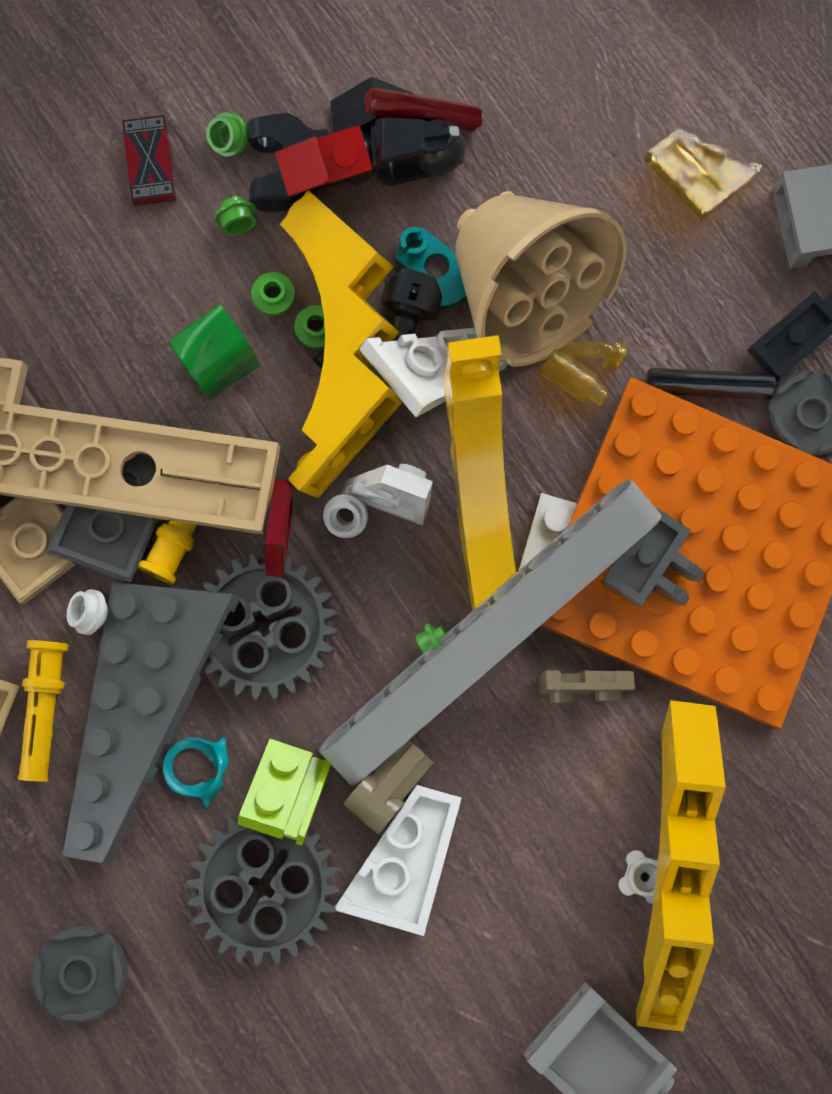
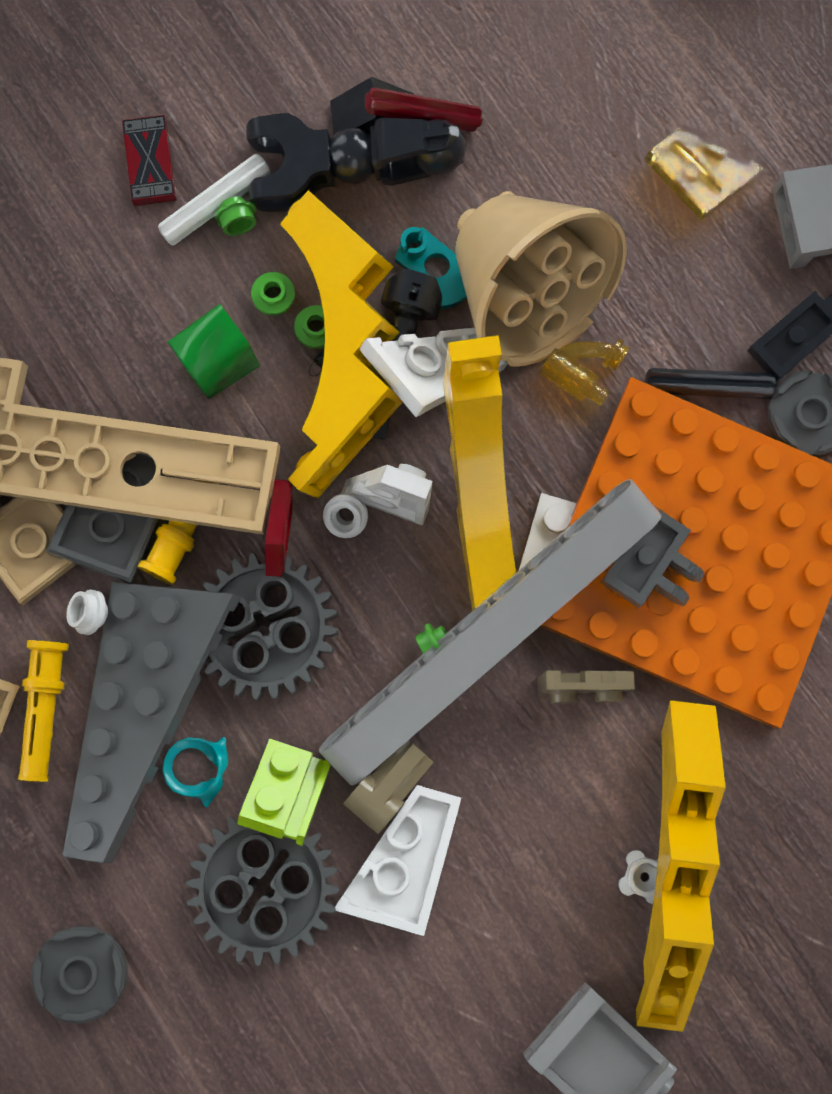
(207, 203): none -> white axle
(218, 134): bright green plate -> none
(323, 160): red slope -> none

